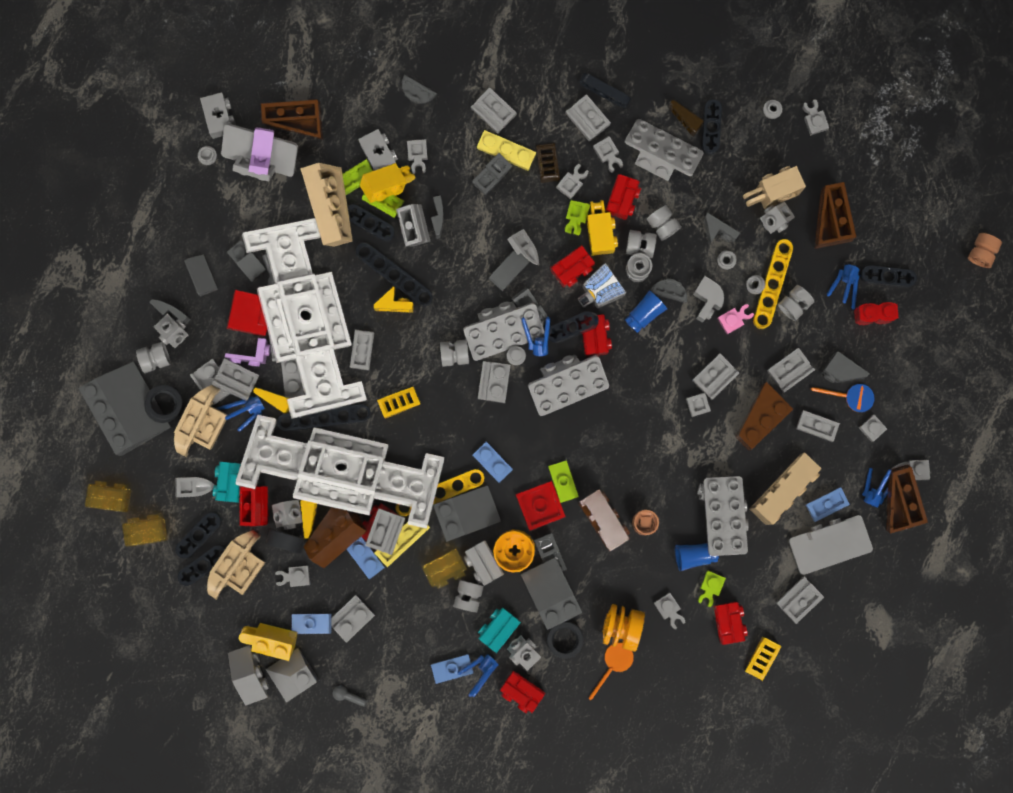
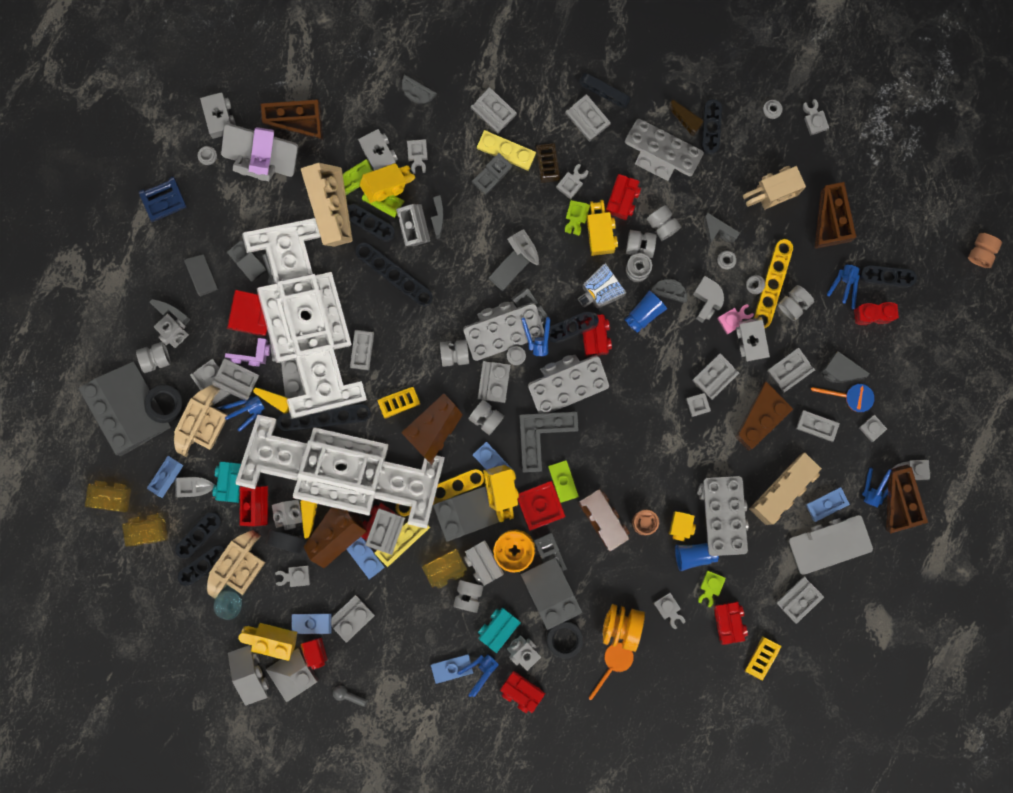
(165, 204): none -> dark blue plate
(165, 477): none -> medium blue plate
(227, 605): none -> clear light blue plate
(314, 653): none -> red brick
(388, 303): yellow slope -> none
(432, 427): none -> reddish brown wedge
(486, 417): none -> light grey wheel
(501, 491): none -> yellow brick
(532, 426): none -> dark grey plate
(572, 267): red brick -> none
(607, 151): light grey plate -> none
(682, 526): none -> yellow brick
(758, 349): none -> light grey brick
(777, 217): light grey brick -> none

